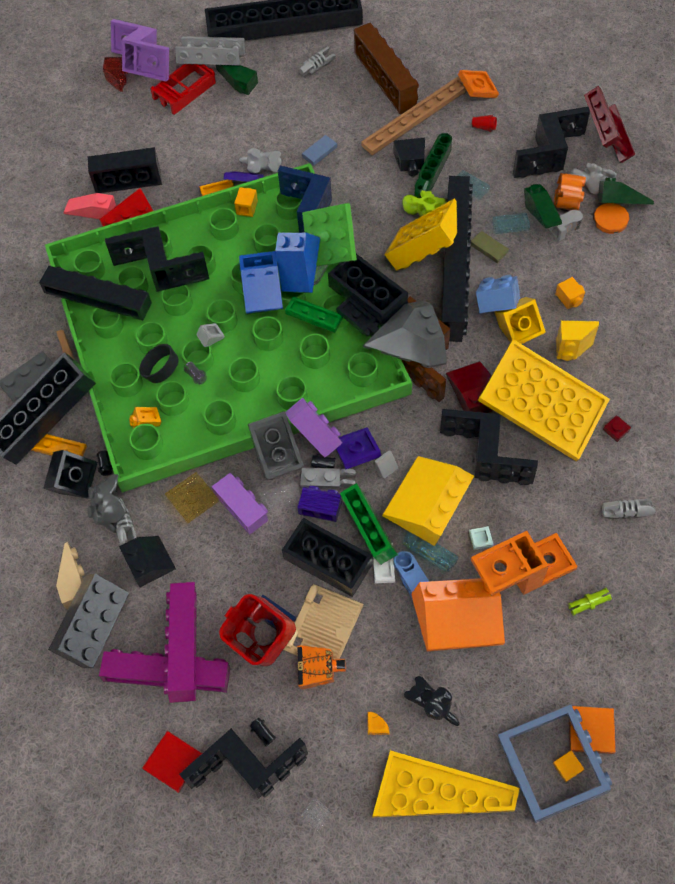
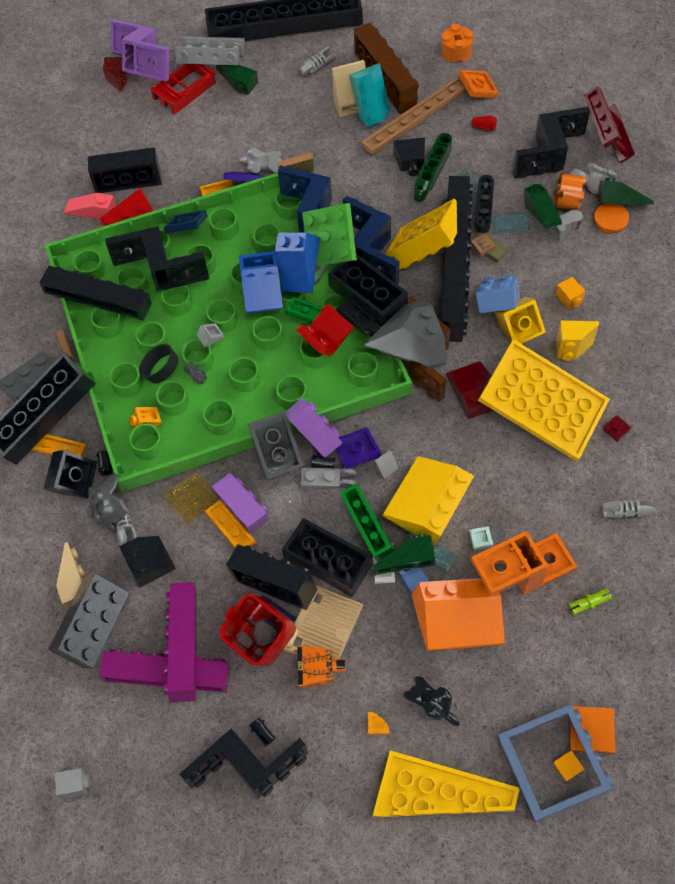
(71, 783): none -> light grey brick
(170, 760): red tile -> none
(185, 221): none -> dark blue tile
(229, 525): none -> light orange tile
(246, 201): light orange brick -> none
(272, 576): none -> black brick
(301, 162): none -> medium nougat tile
(319, 150): sand blue tile -> none
(319, 503): dark purple brick -> none
(326, 331): none -> red bracket
(342, 88): none -> tan slope
(370, 95): none -> teal slope
(373, 237): none -> dark blue bracket
(412, 554): none -> dark green slope
(421, 205): lime animal -> none
(457, 43): none -> orange brick
(483, 245): none -> medium nougat tile
(484, 203): none -> black beam
(488, 463): black bracket -> none

